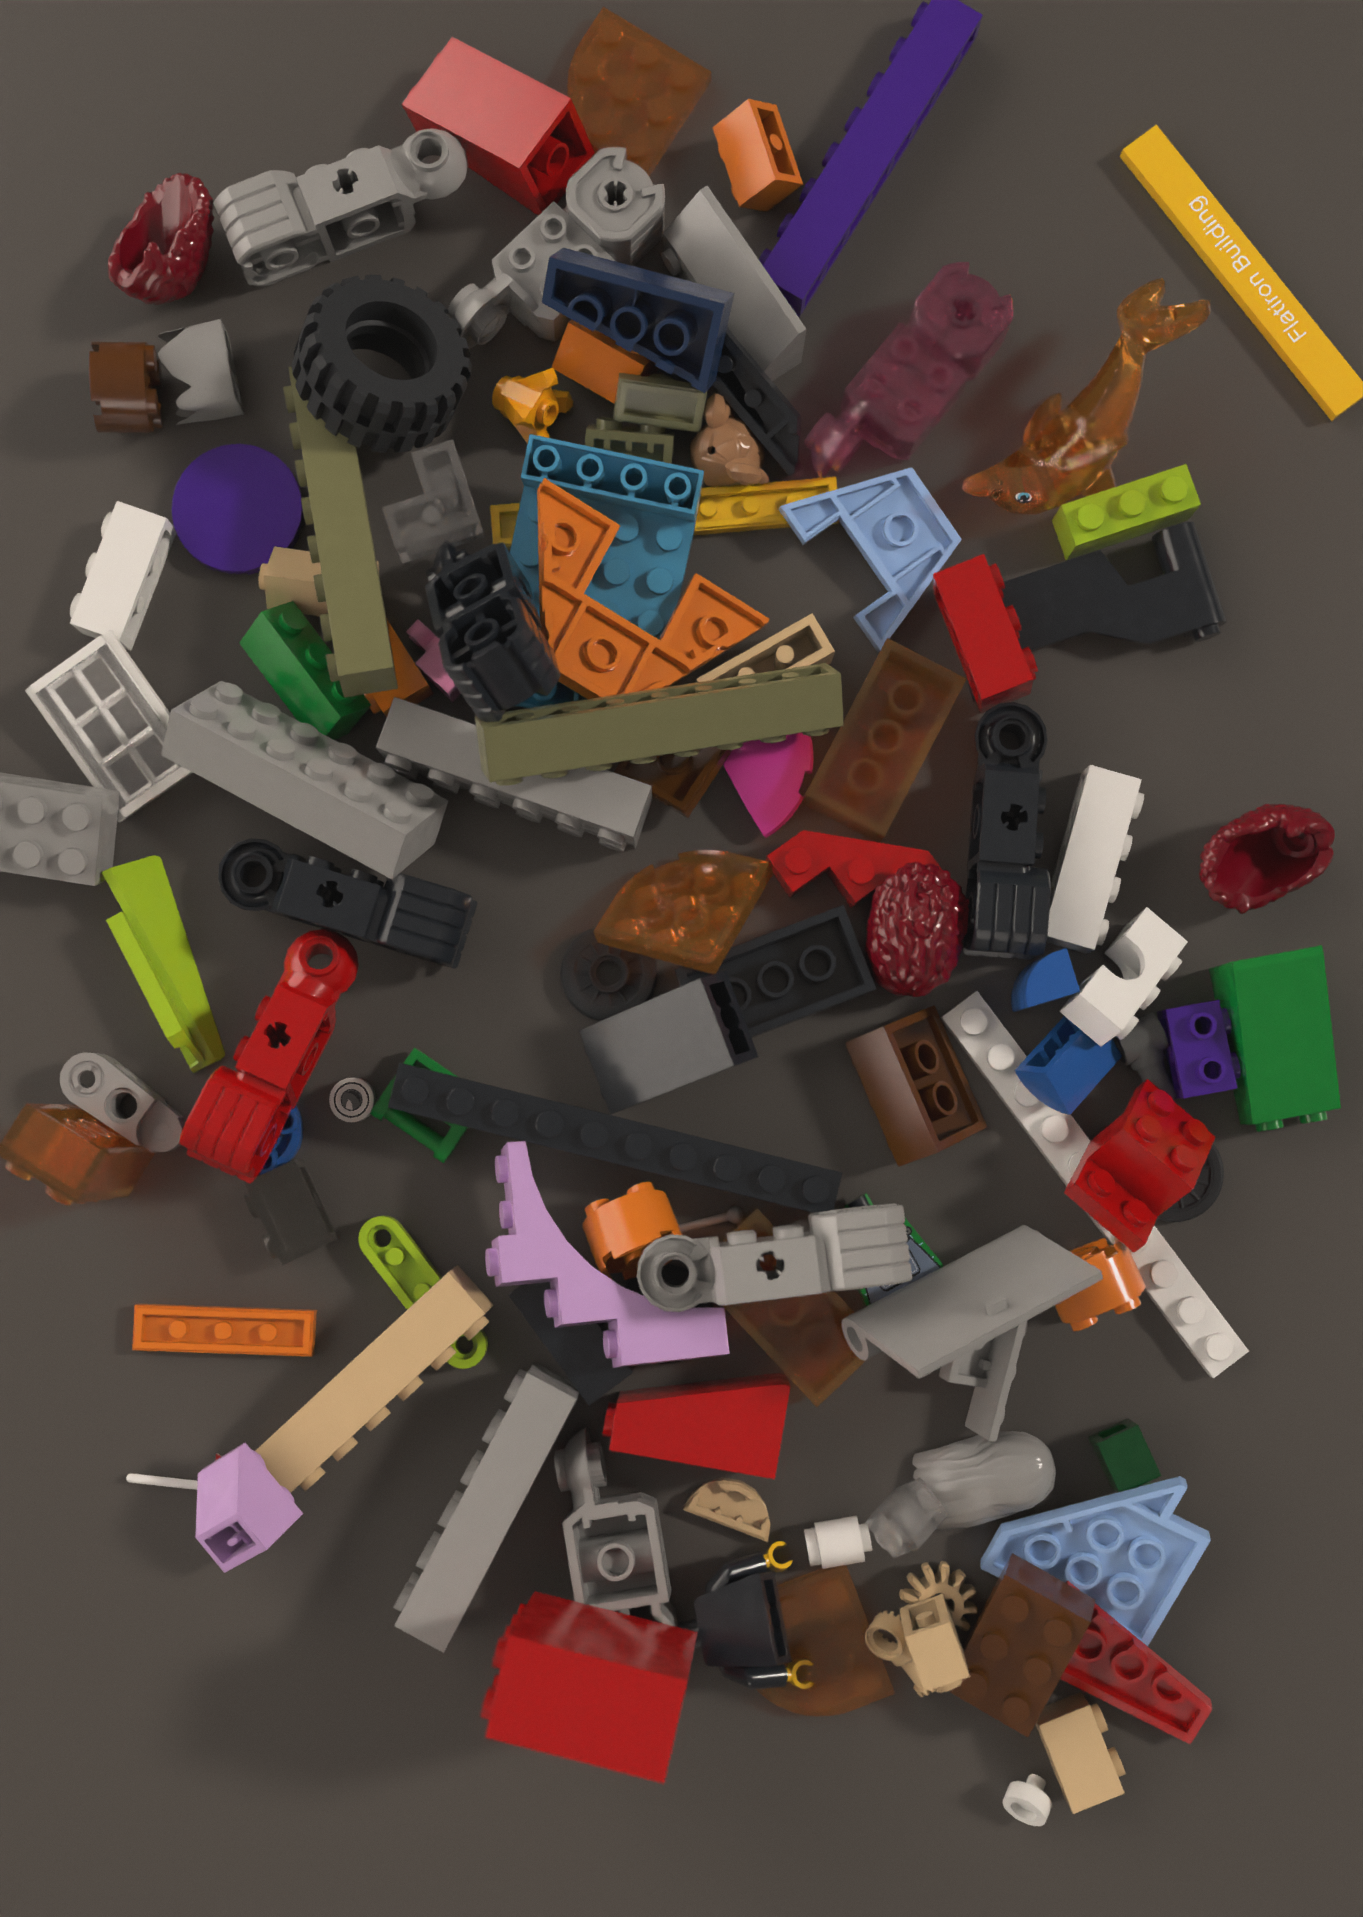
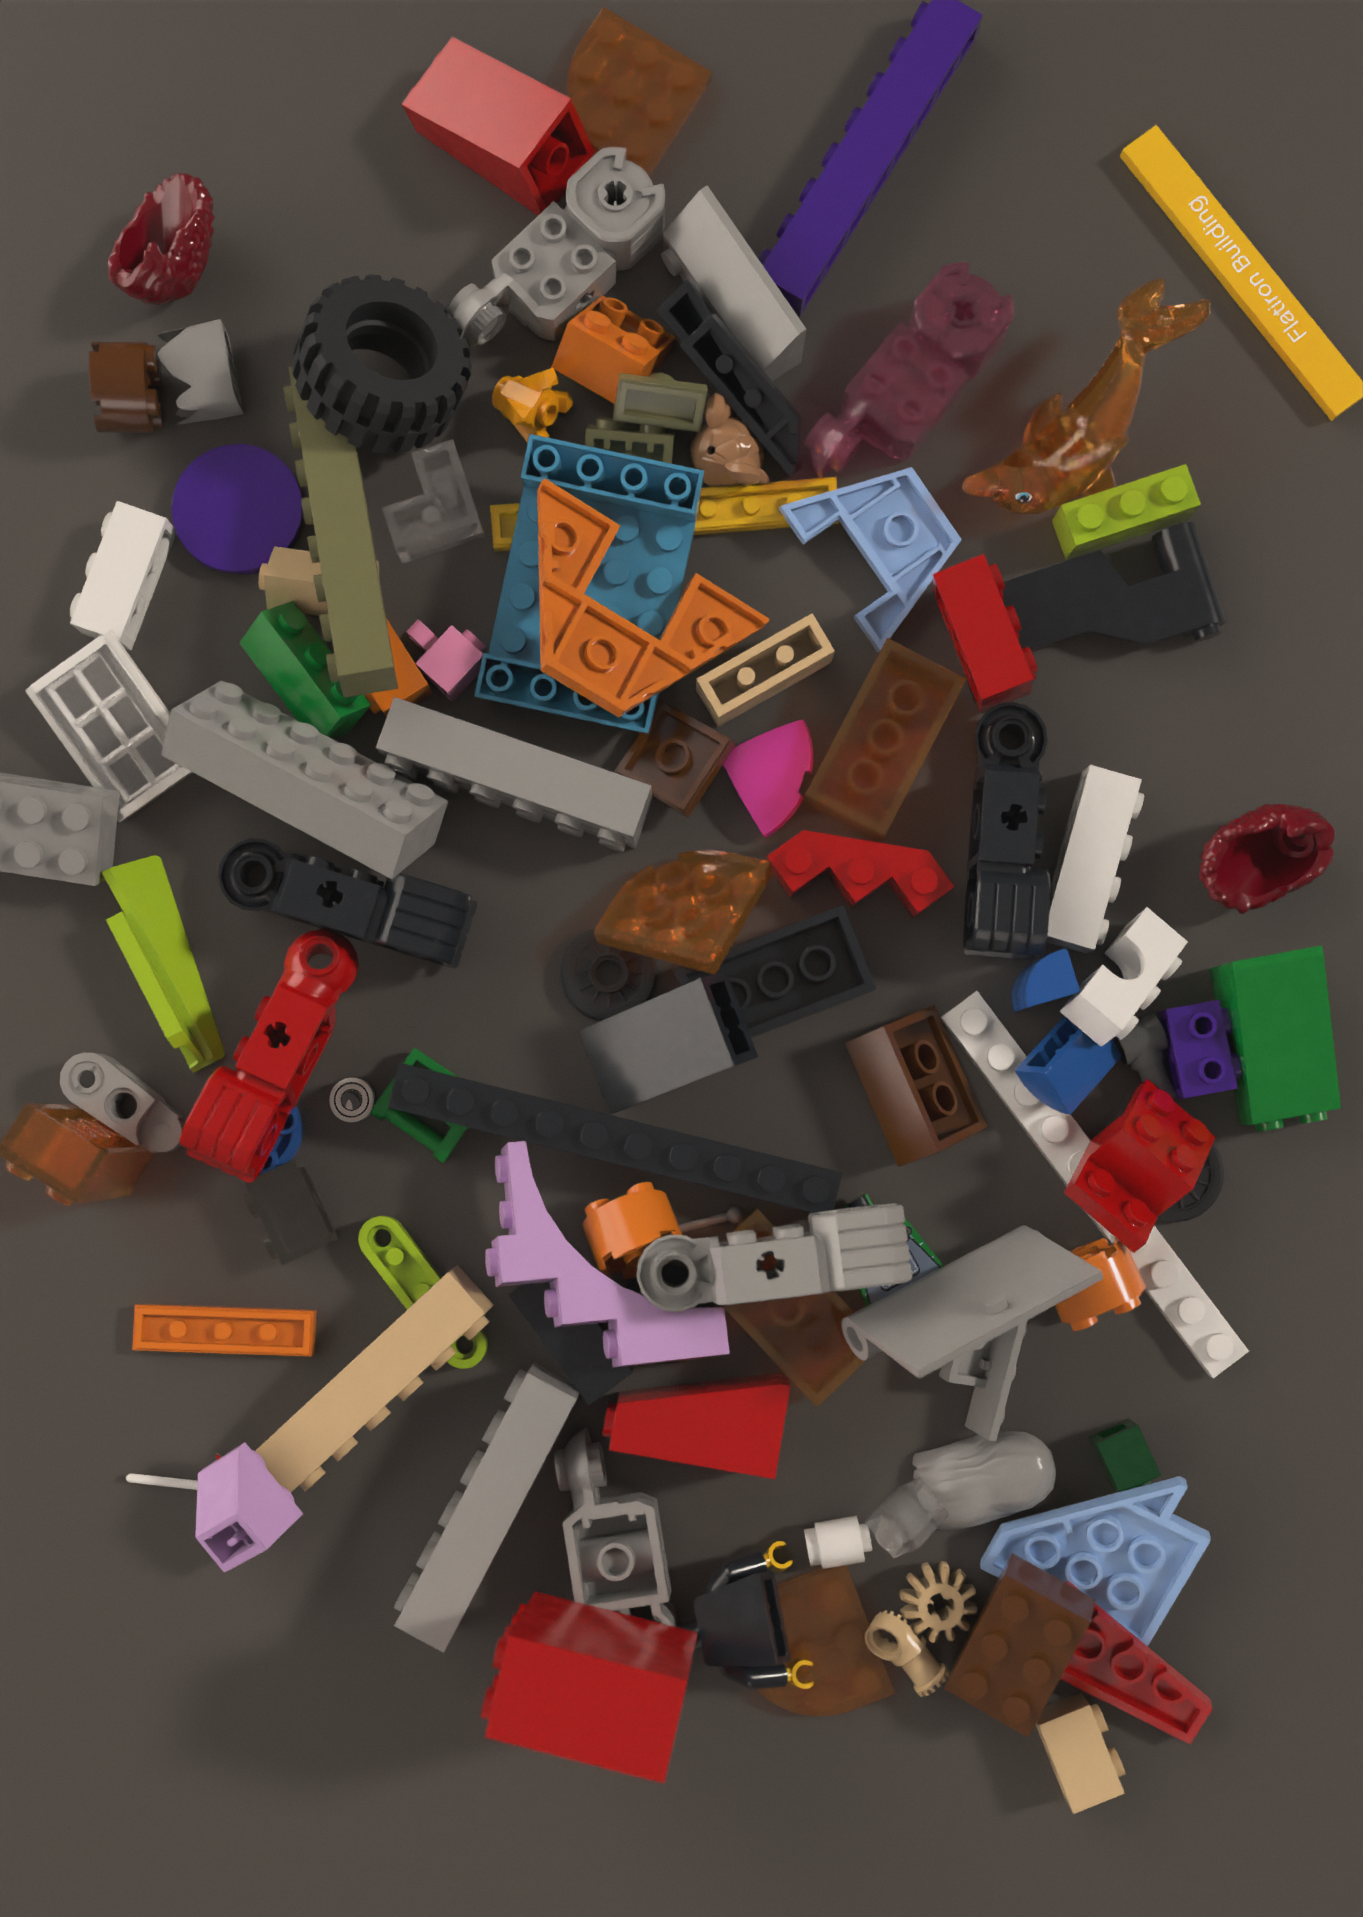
(335, 209): light grey brick -> none
(489, 629): black brick -> none
(644, 311): dark blue wedge -> none
(660, 722): olive brick -> none
(731, 1505): tan tile -> none
(757, 155): orange brick -> none
(916, 929): dark red hair -> none
(934, 1644): tan brick -> none
(1028, 1801): white tile -> none

